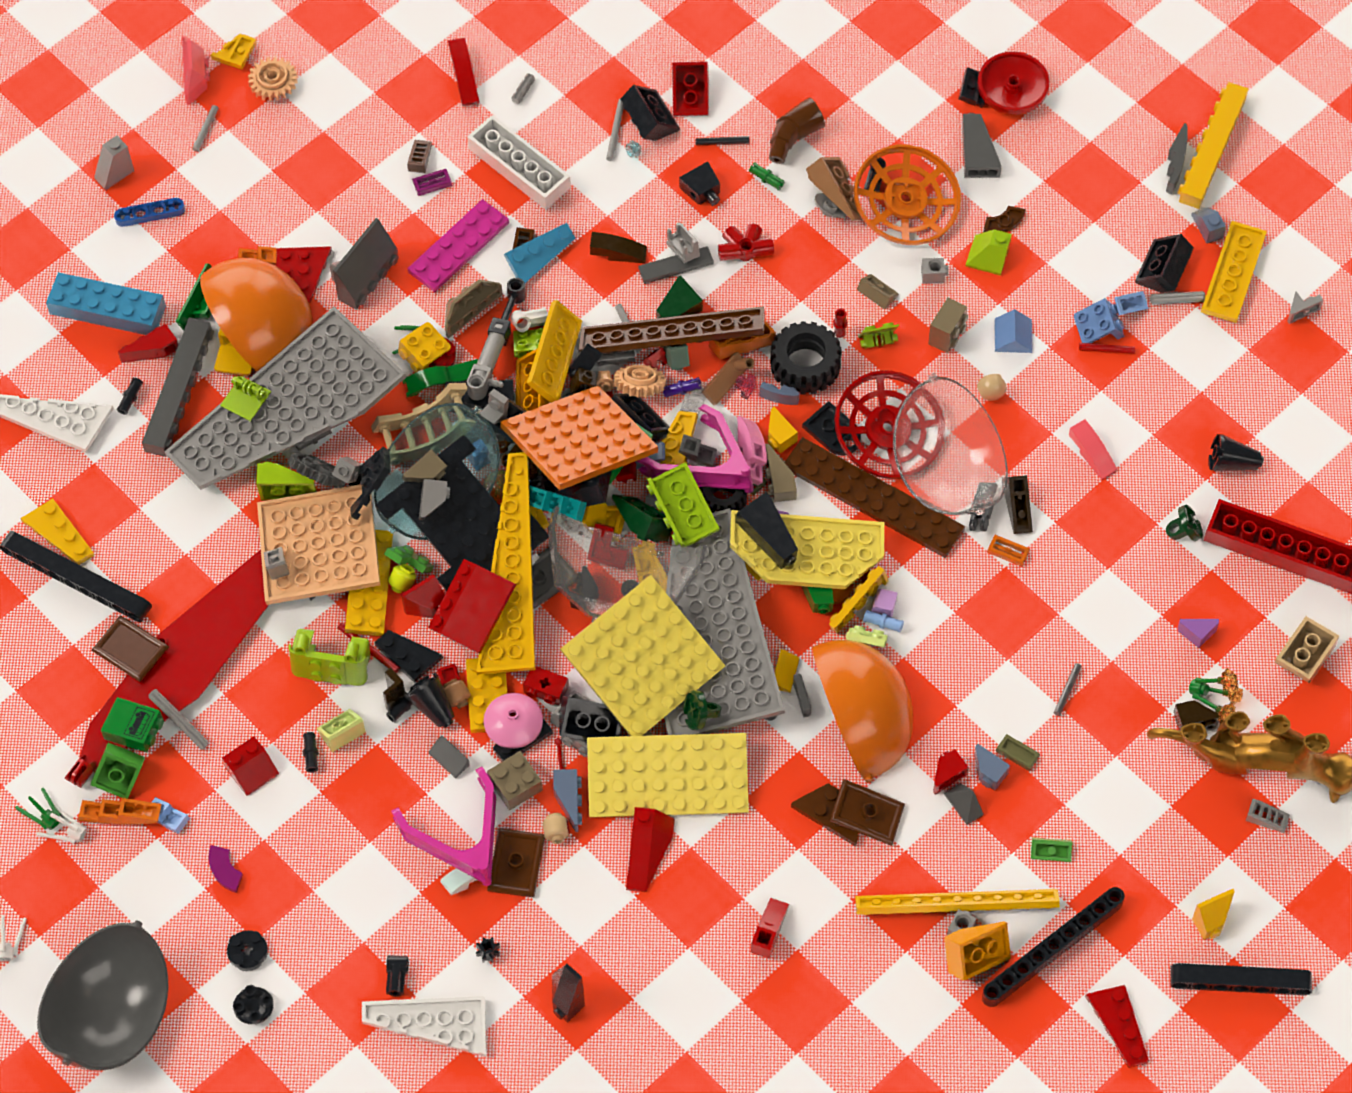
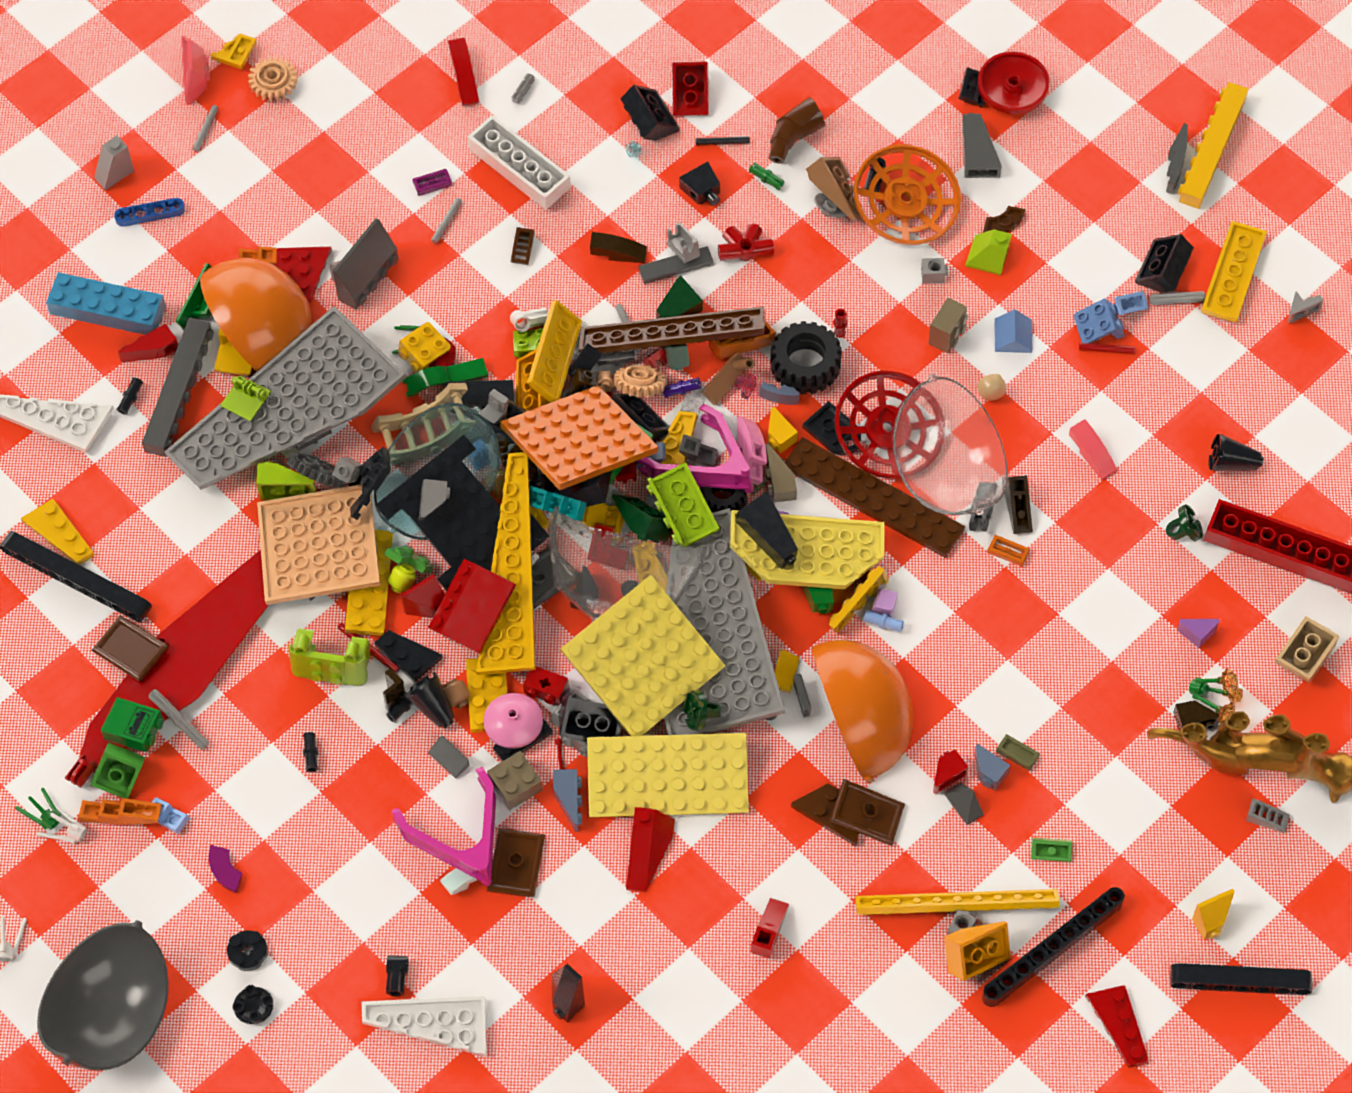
(250, 766): red slope -> none
(276, 563): light grey slope -> none
(341, 729): yellowish green slope -> none
(420, 167): reddish brown slope -> none
(428, 467): dark tan slope -> none
(448, 217): none -> light grey bar
(448, 673): red tile -> none
(458, 245): dark pink plate -> none
(469, 304): dark tan wedge -> none
(485, 945): black gear -> none
(498, 336): light grey piece -> none
(535, 254): dark azure wing -> none
(556, 828): tan head -> none
(615, 131): light grey bar -> none
(873, 638): yellowish green slope -> none
(877, 291): dark tan slope -> none
(885, 331): lime hinge -> none
(1067, 689): flat silver bar -> none
(1209, 224): sand blue slope -> none

